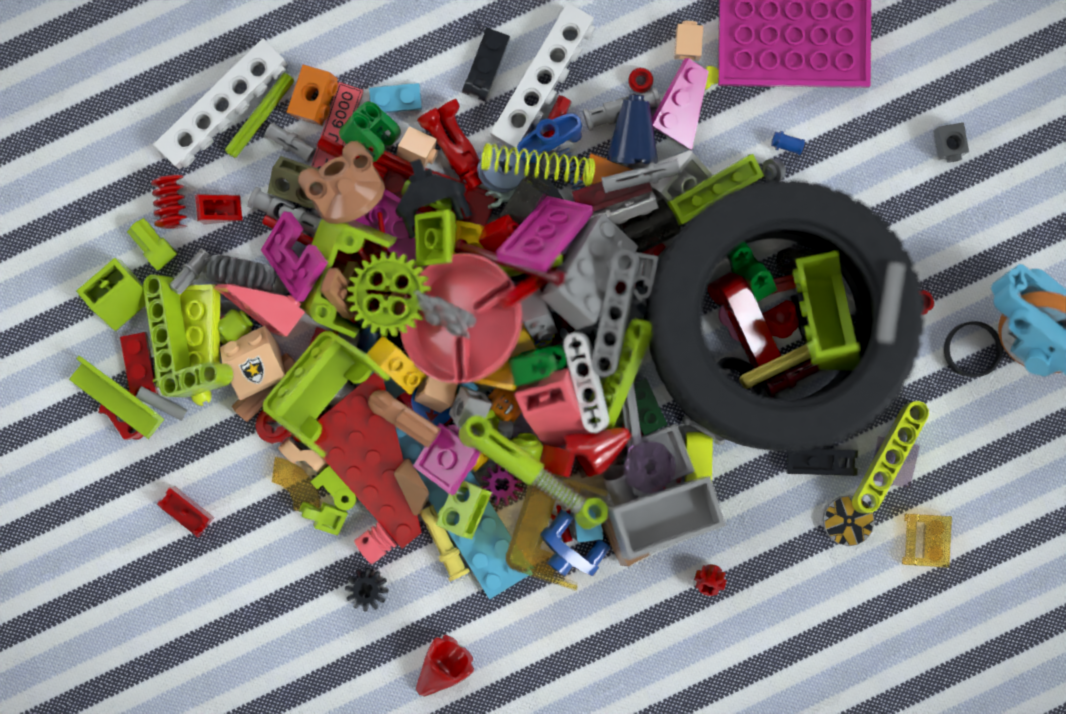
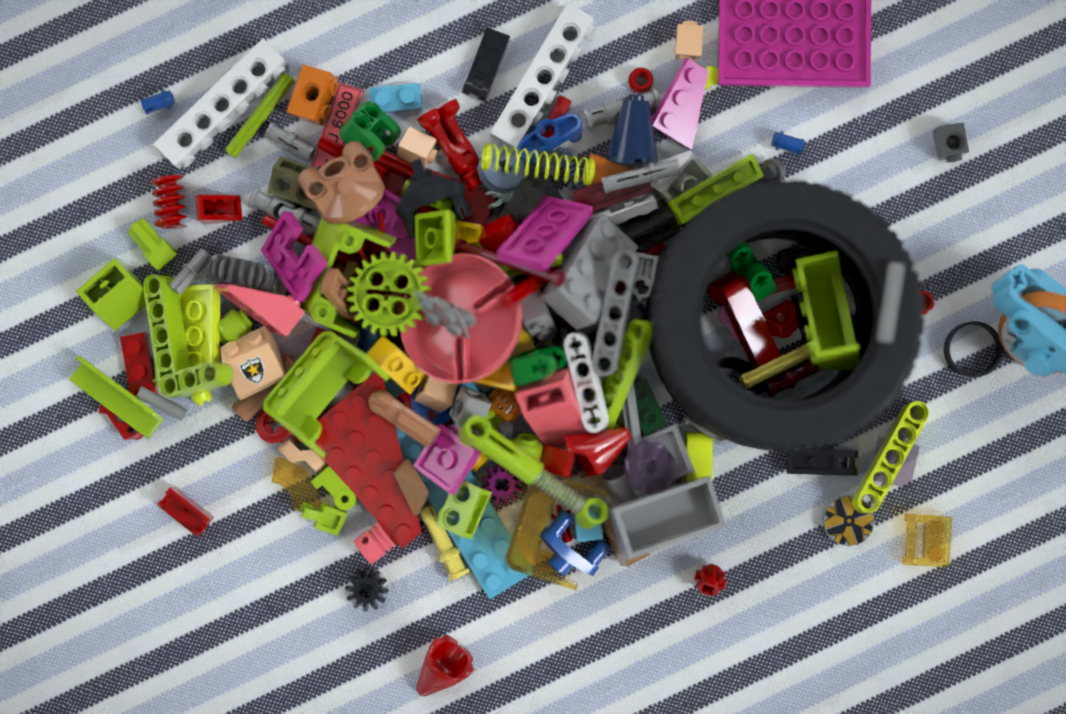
(158, 102): none -> blue pin

